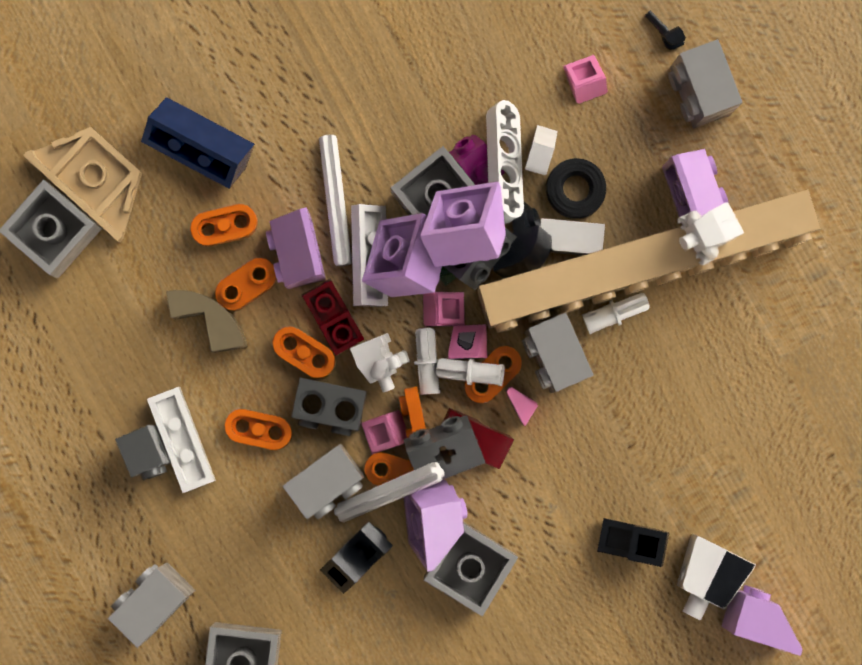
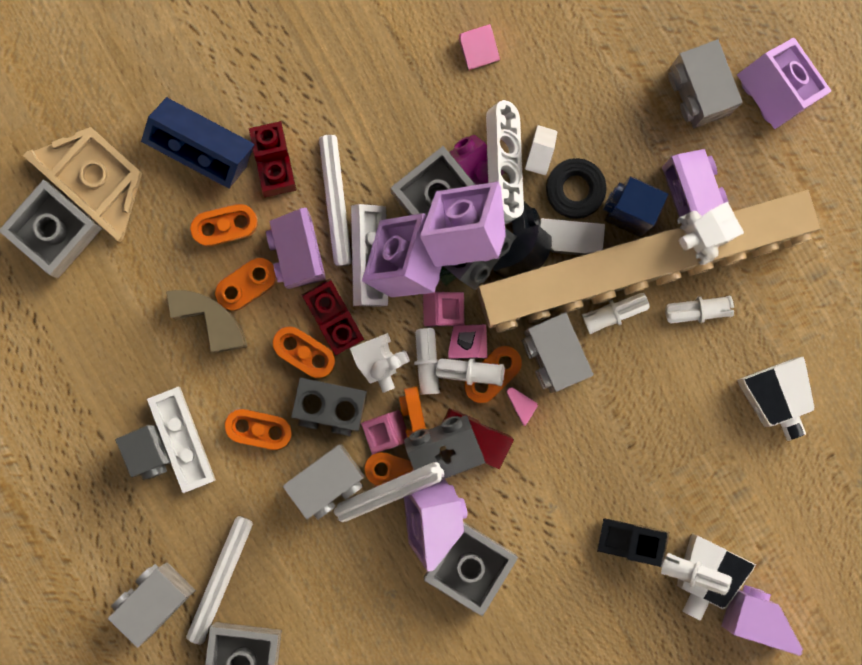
(219, 580): none -> white axle
(272, 159): none -> dark red slope
(356, 557): black brick -> none
(479, 47): none -> bright pink slope
(586, 79): bright pink slope -> none
(634, 206): none -> dark blue brick
(671, 38): black hand -> none
(696, 574): none -> white axle
(700, 309): none -> white axle
(780, 395): none -> torso
(783, 83): none -> lavender slope

